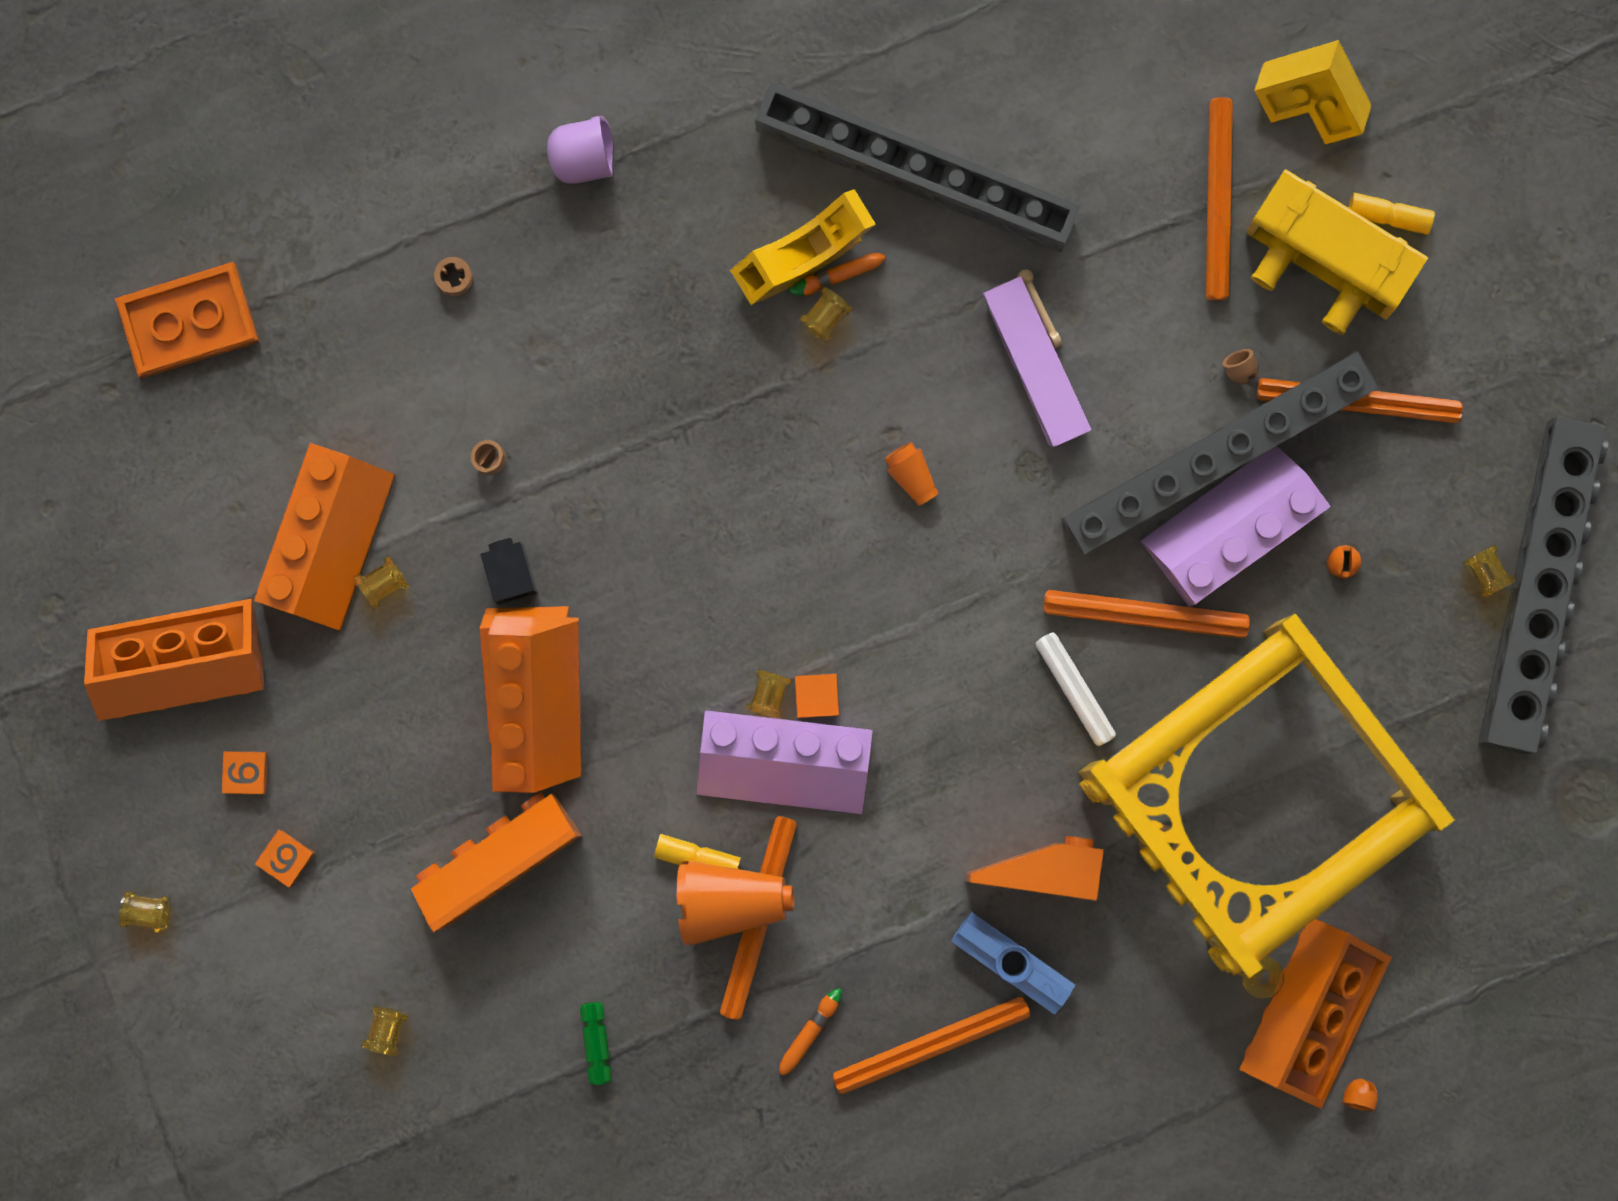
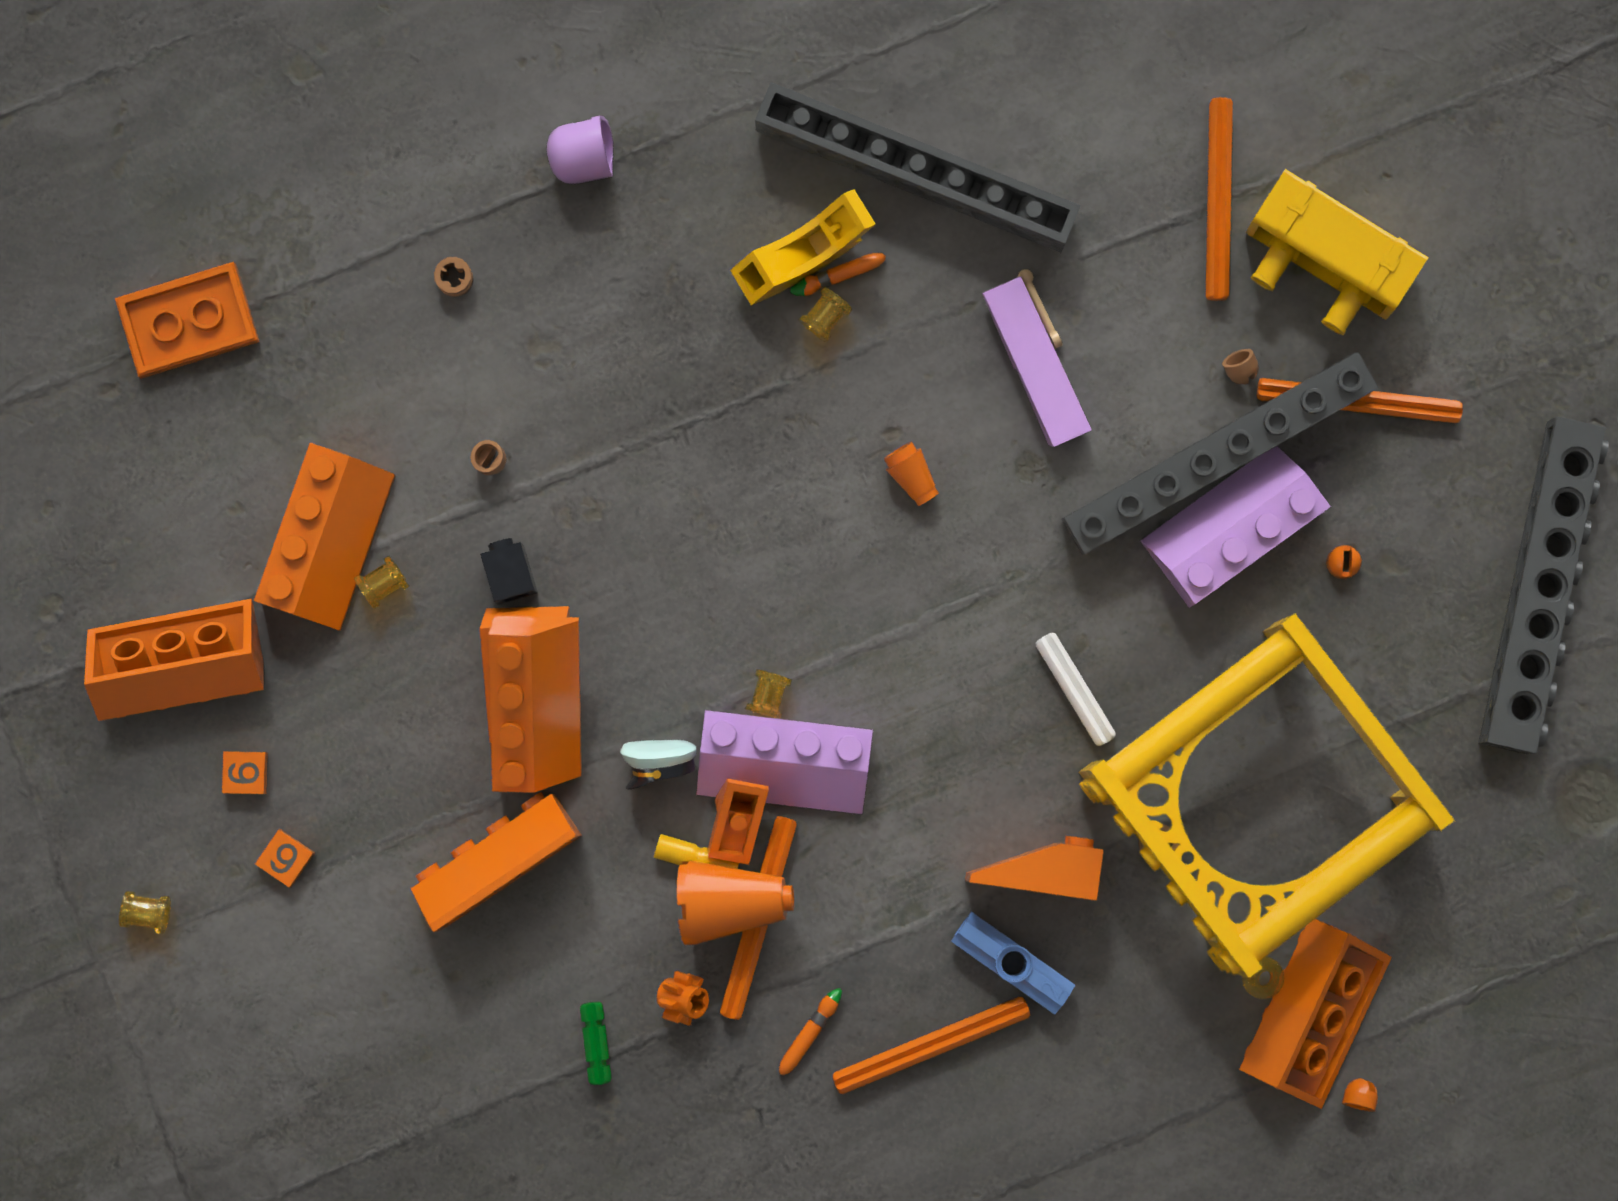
(385, 1030): clear yellow bush -> none
(658, 760): none -> light aqua piece
(682, 998): none -> orange gear
(737, 820): none -> orange slope
(816, 695): orange tile -> none
(1146, 614): orange axle -> none
(1316, 83): yellow panel -> none
(1396, 215): yellow piece -> none
(1501, 578): clear yellow bush -> none

